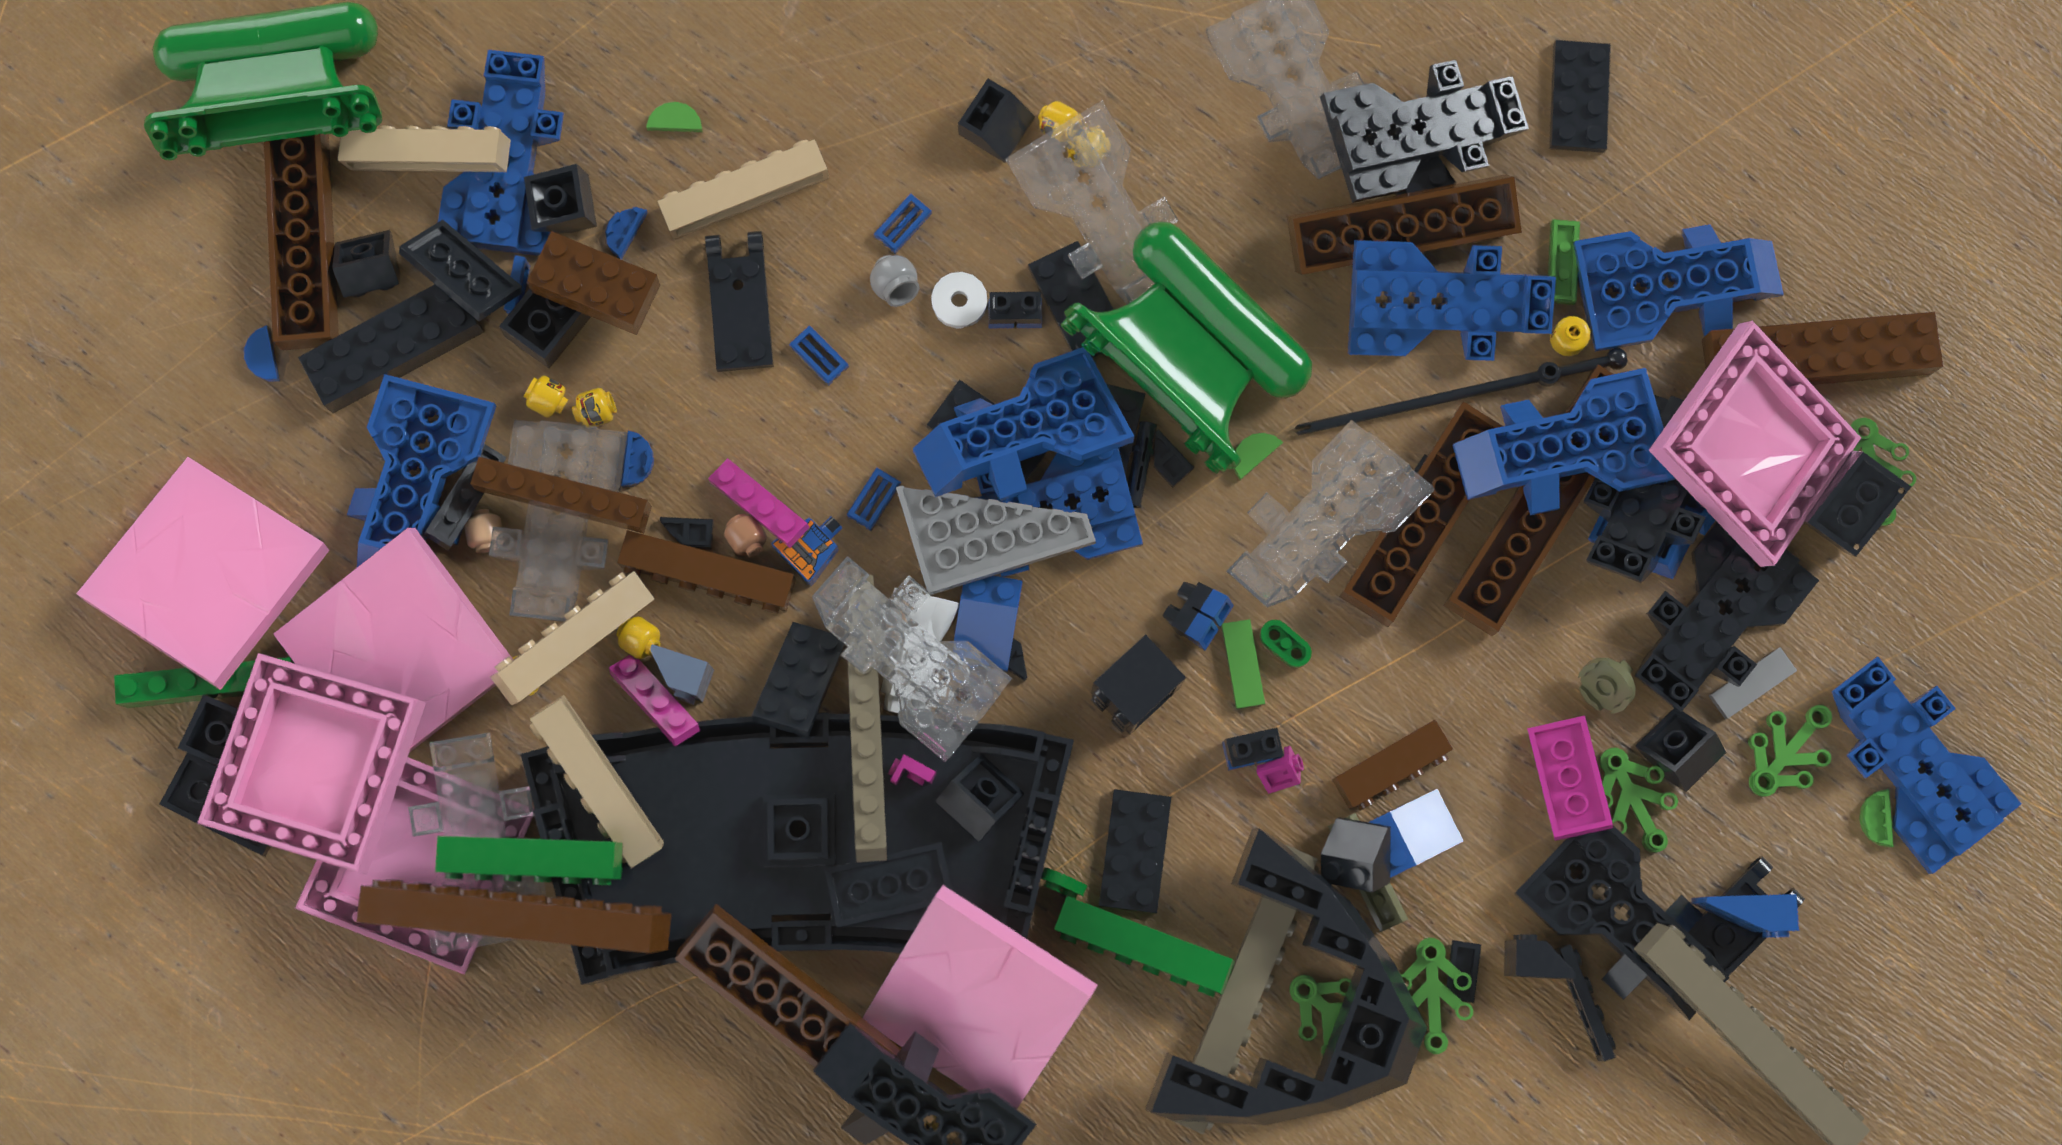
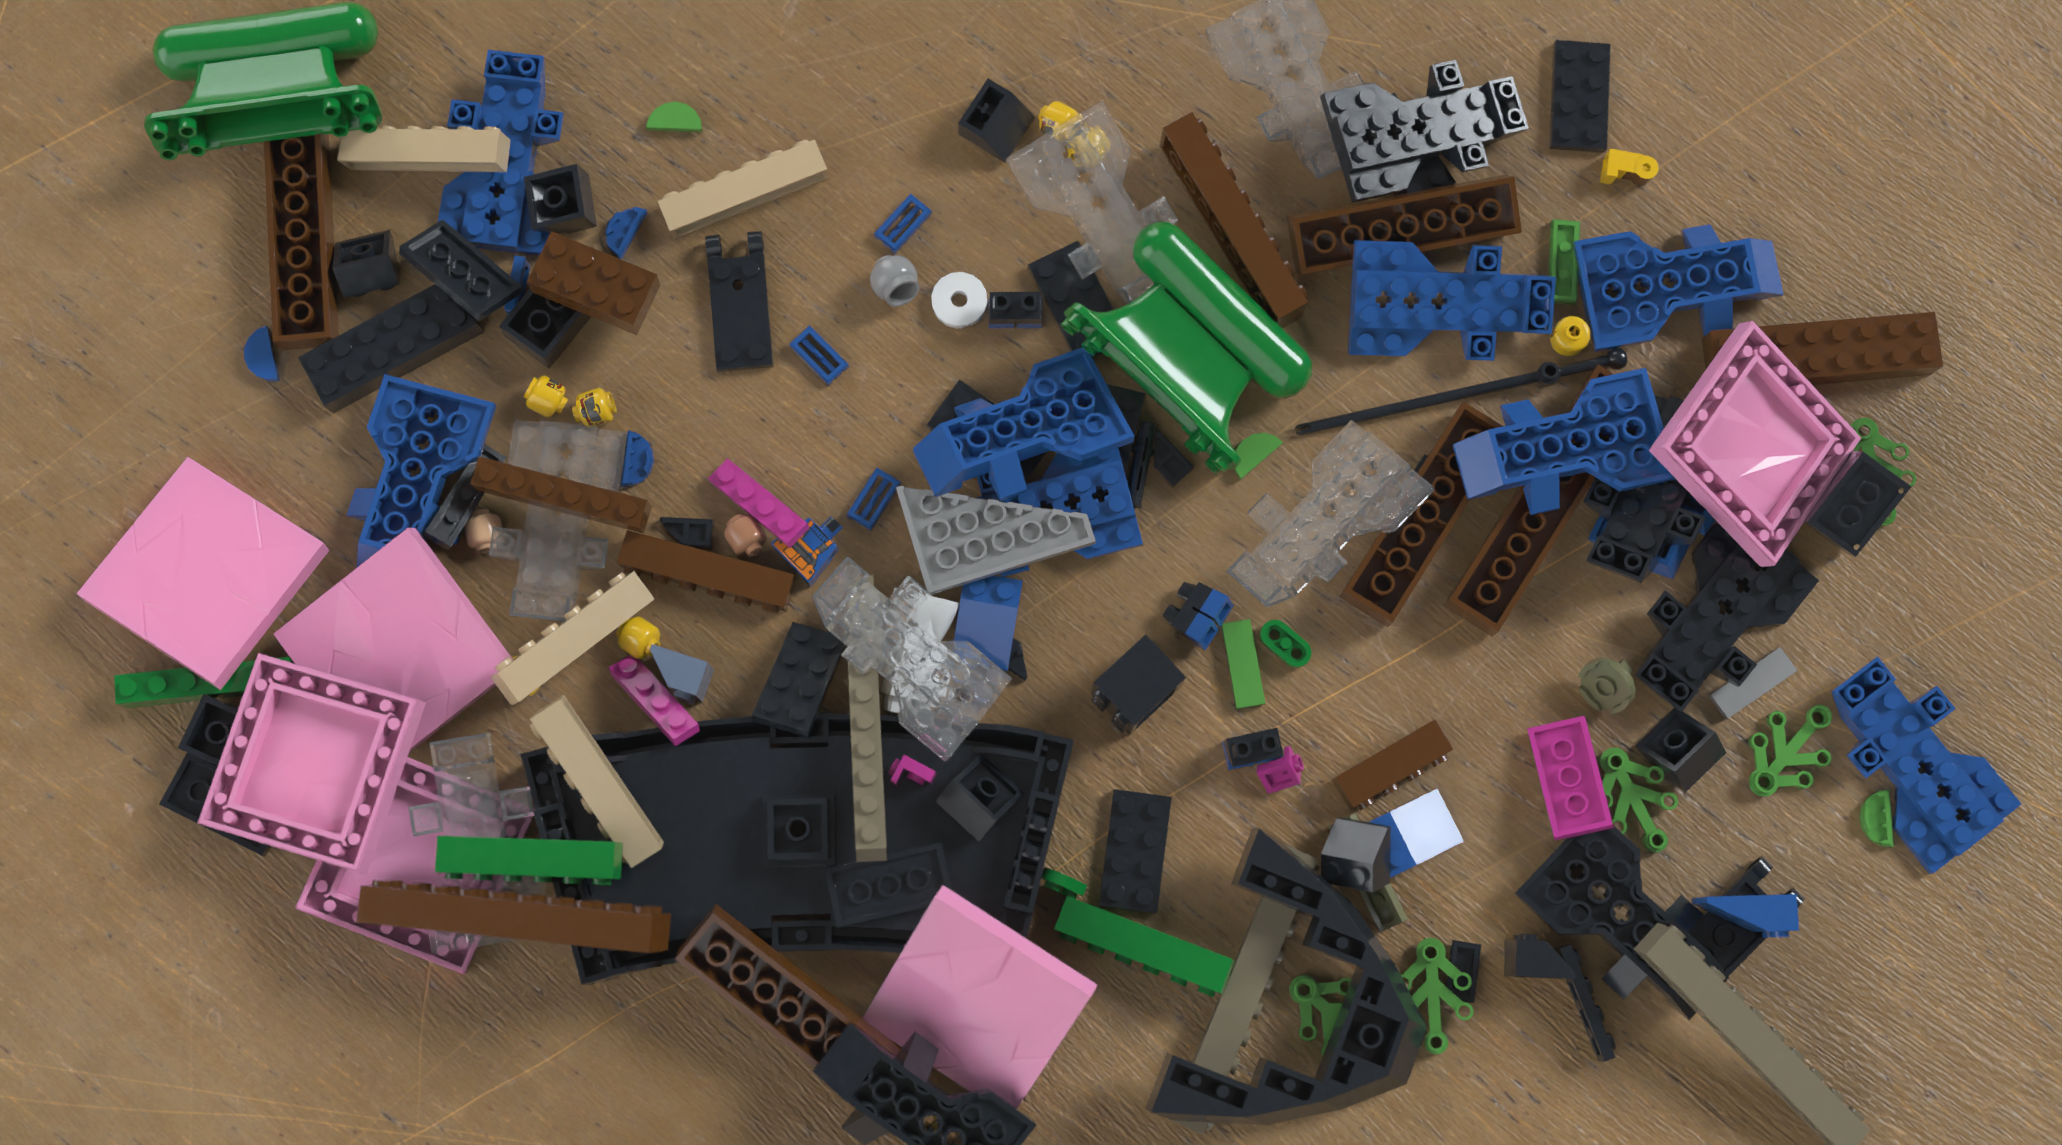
(1232, 220): none -> reddish brown brick
(1628, 166): none -> yellow leg

